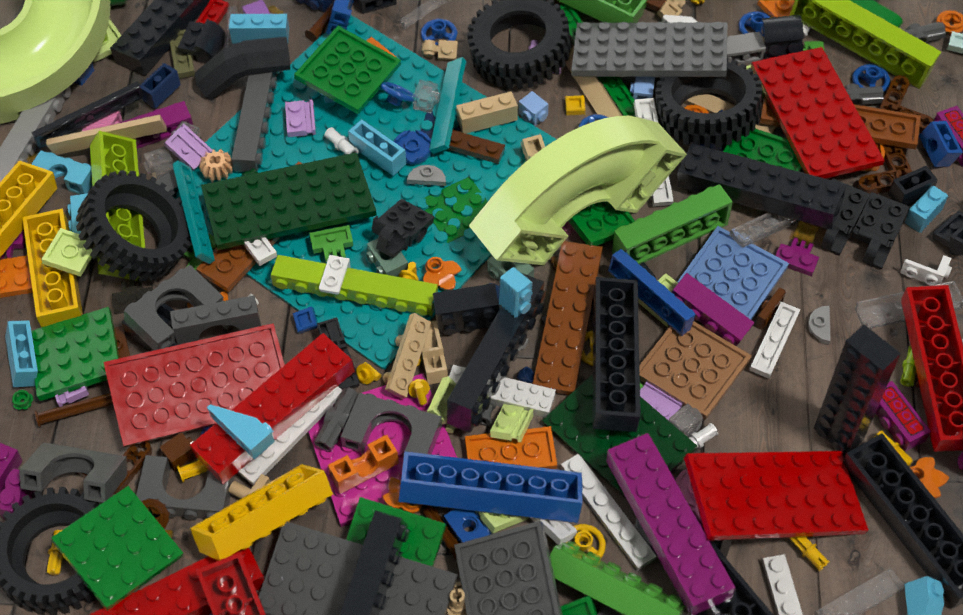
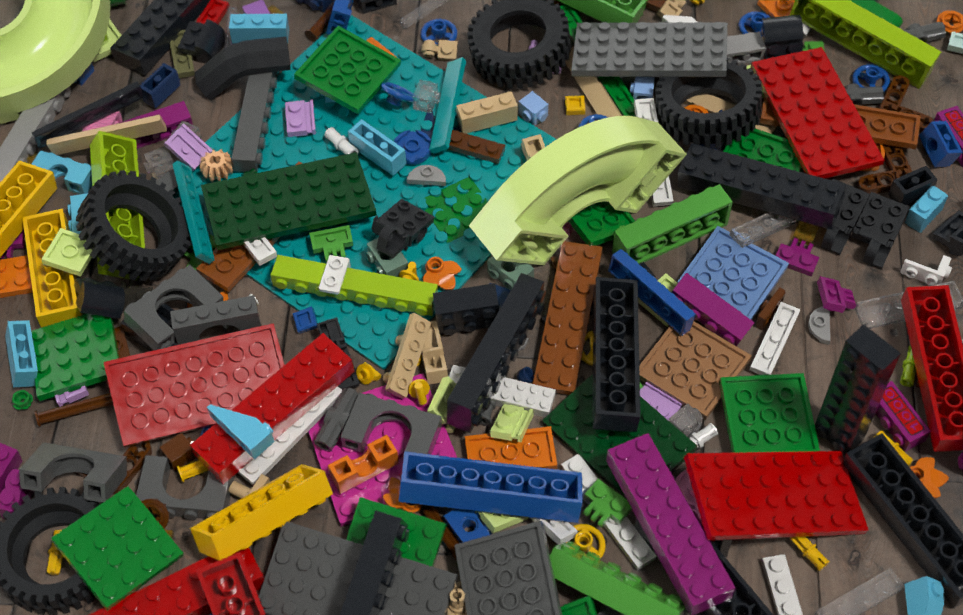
(99, 298): none -> black brick
(515, 292): medium azure brick -> none
(605, 503): none -> bright green hinge
(768, 413): none -> green plate
(834, 296): none -> magenta hinge

